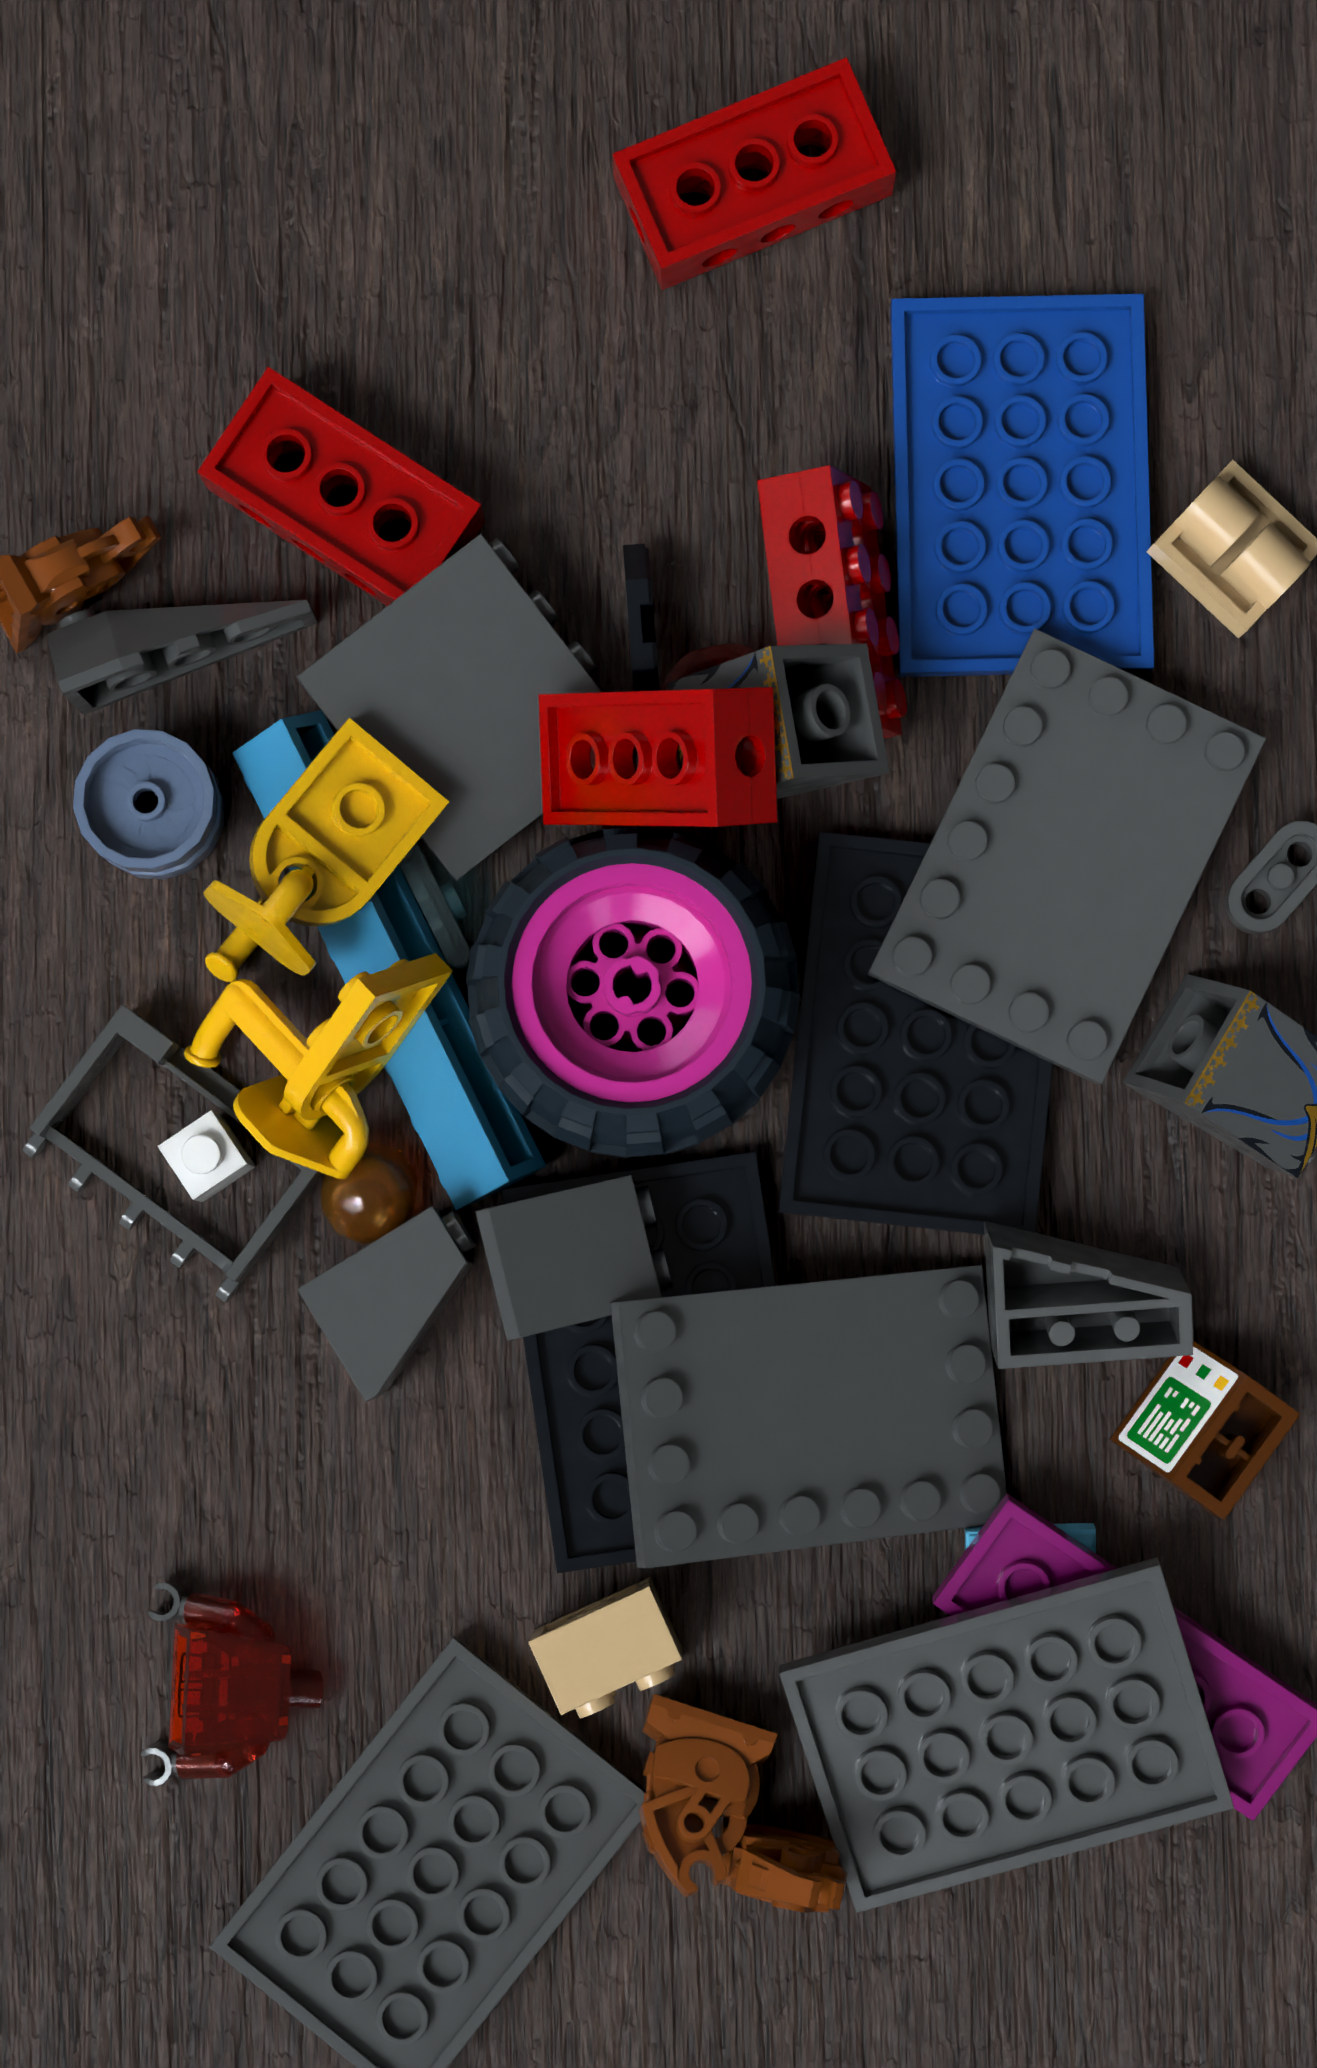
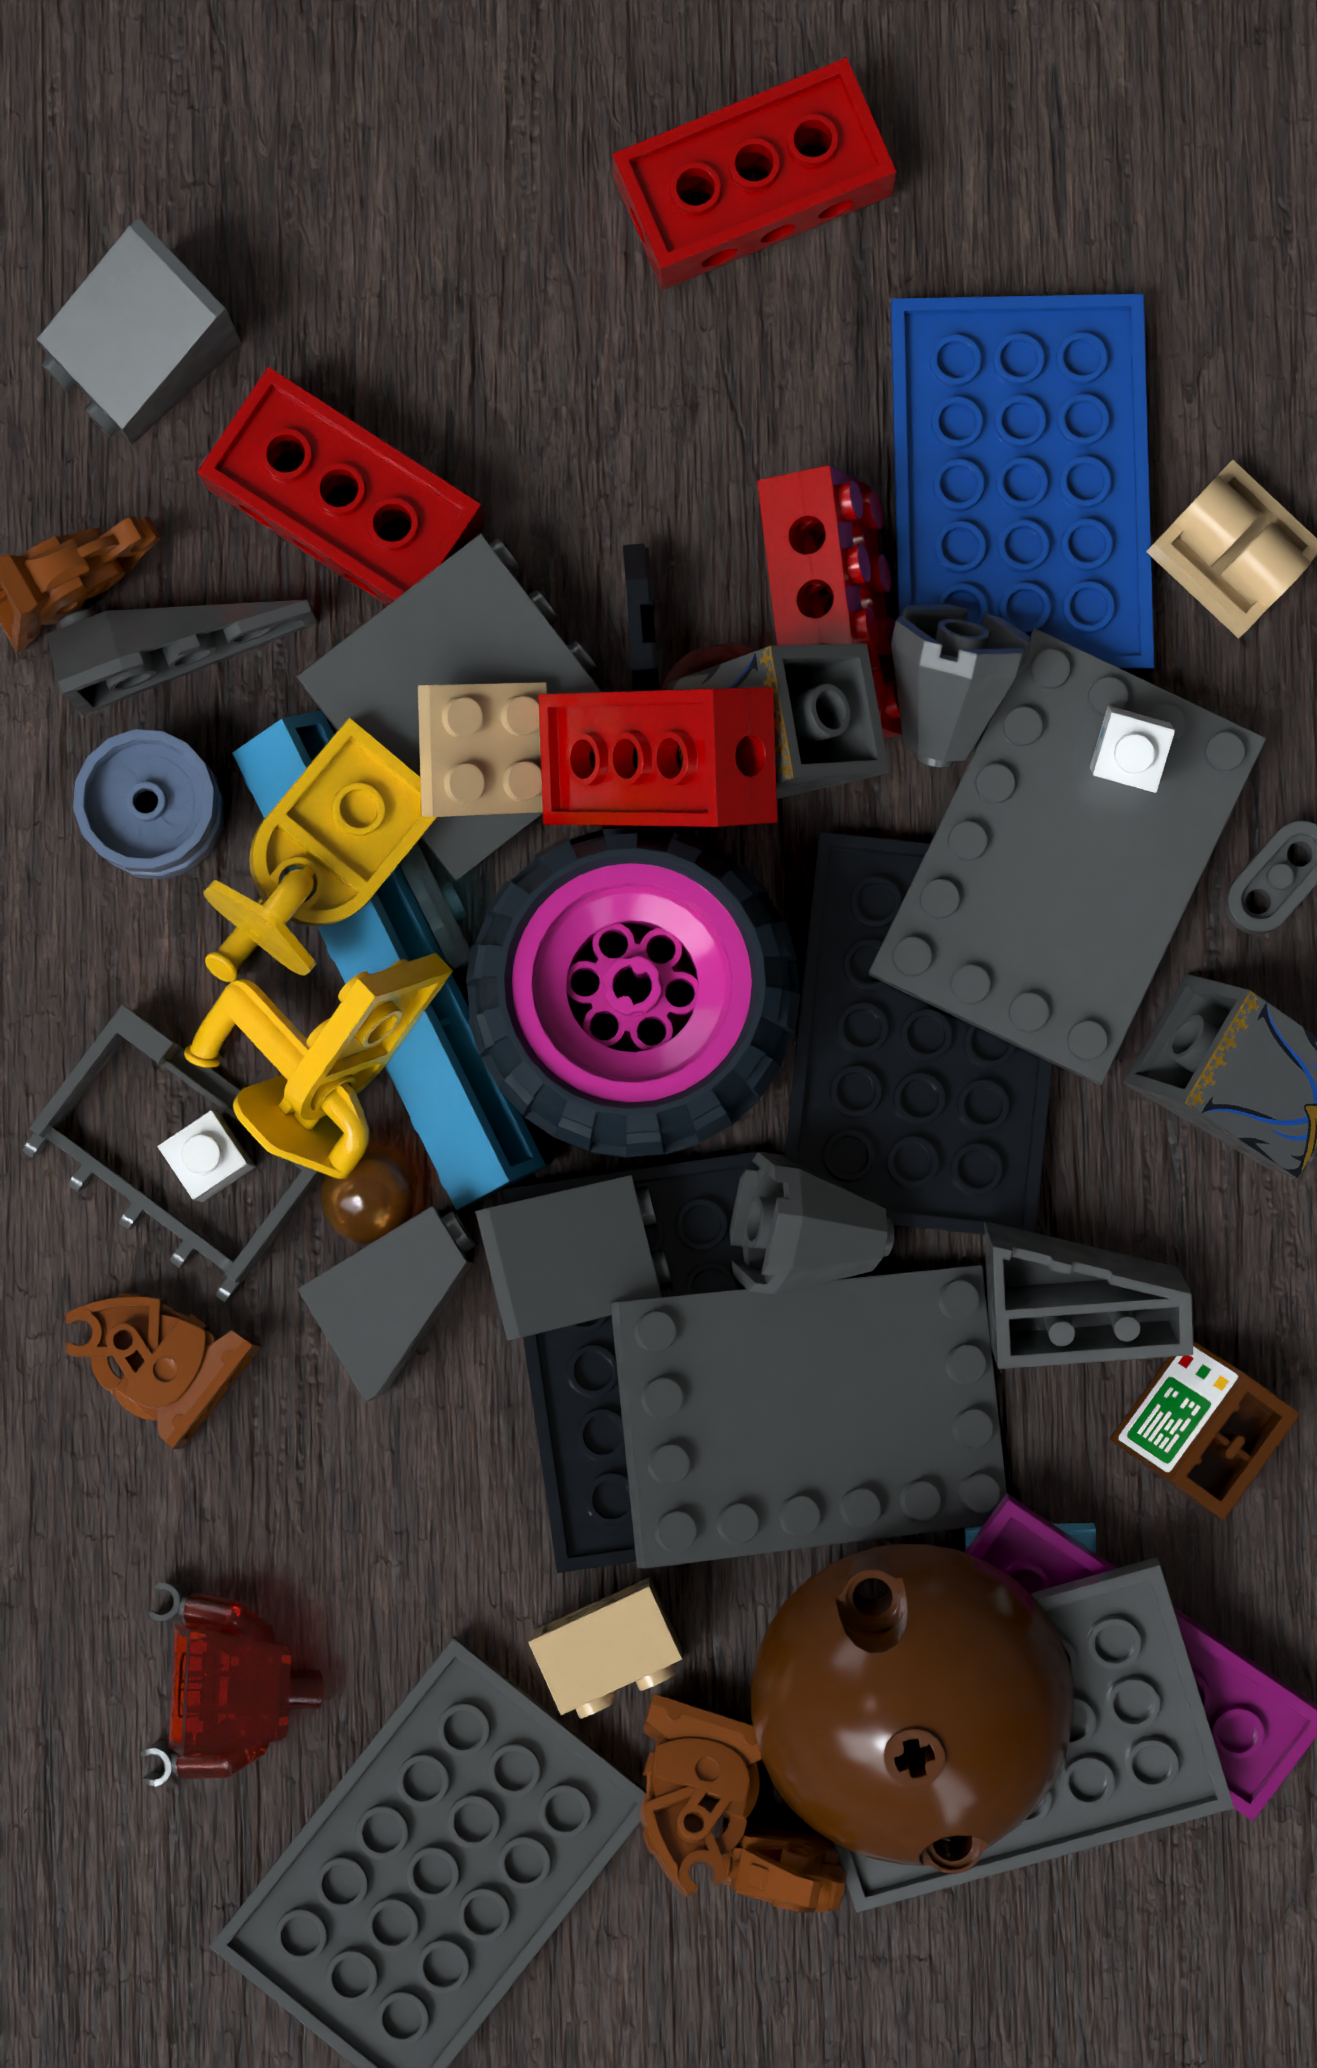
(137, 335): none -> slope
(169, 1361): none -> dark orange piece
(480, 749): none -> tan plate
(803, 1228): none -> dark grey cone
(951, 677): none -> dark grey cone
(962, 1671): none -> reddish brown piece
(1132, 749): none -> white brick

